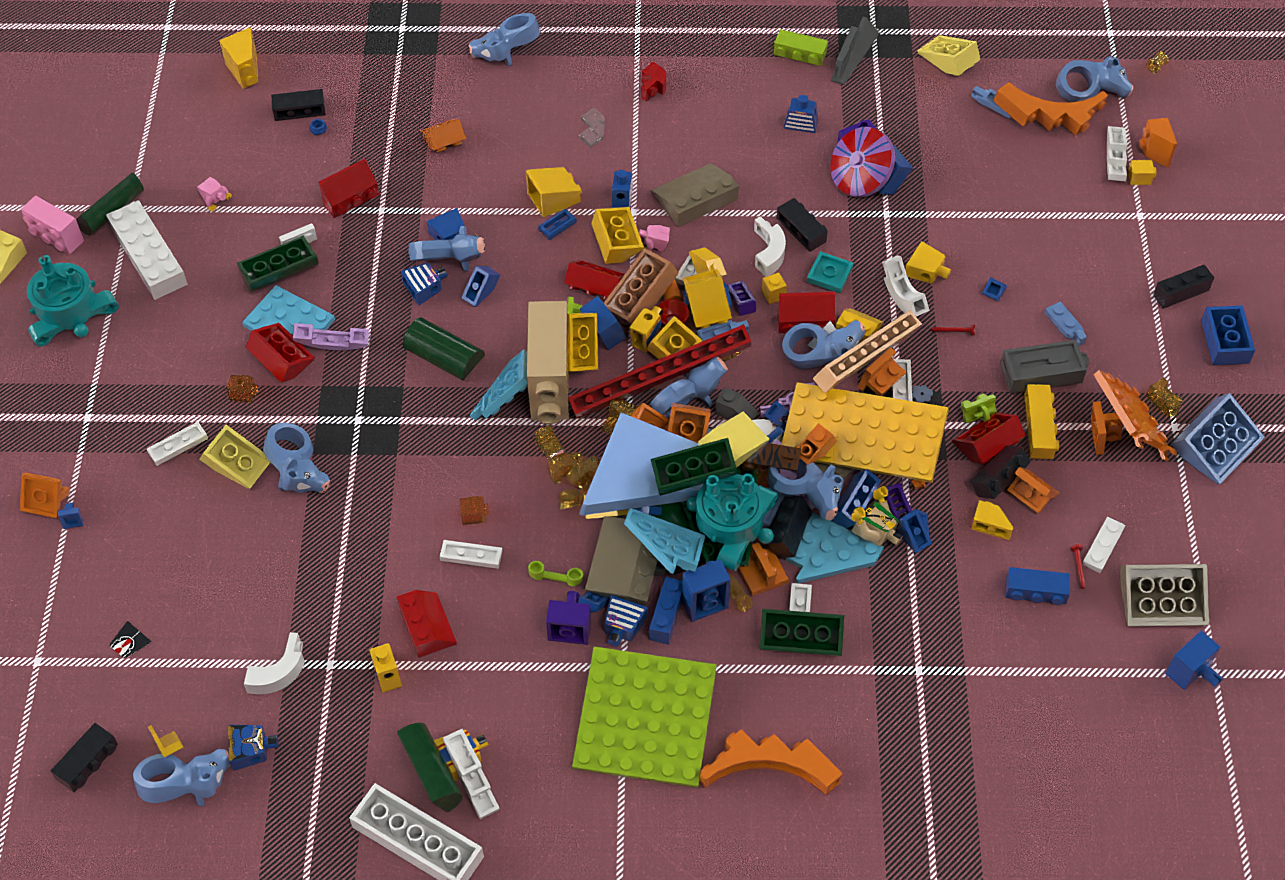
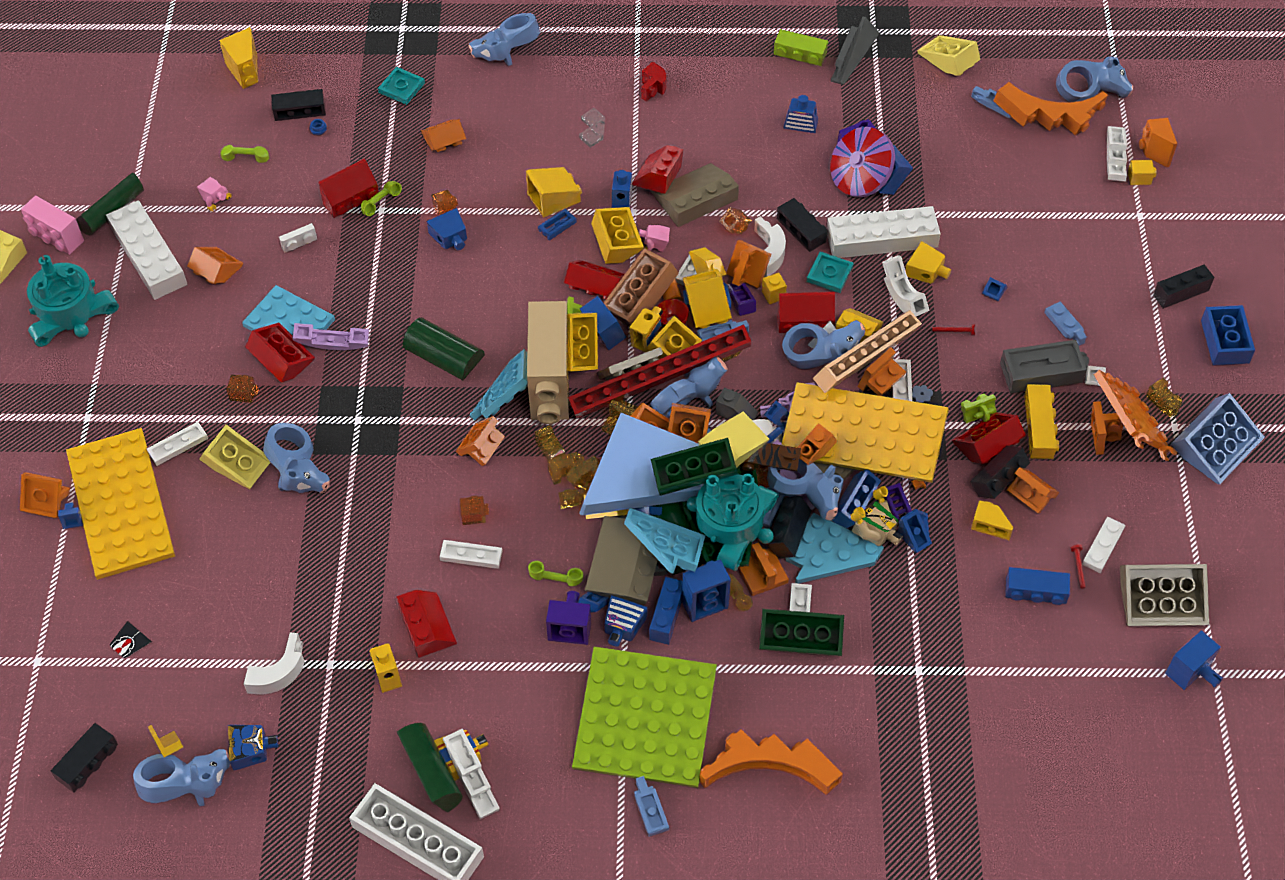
(120, 503): none -> yellow plate
(213, 264): none -> orange slope
(261, 154): none -> lime bar
(277, 263): dark green brick -> none
(369, 208): none -> lime bar
(401, 85): none -> teal plate
(423, 281): blue torso -> none
(444, 202): none -> clear orange brick
(461, 247): medium blue animal -> none
(480, 285): blue slope -> none
(481, 441): none -> orange bracket
(630, 364): none -> plate
(650, 808): none -> medium blue hinge
(660, 169): none -> red slope
(735, 221): none -> clear orange brick
(748, 264): none -> orange bracket
(882, 232): none -> white brick
(1090, 378): none -> white slope
(1155, 63): clear yellow bush -> none

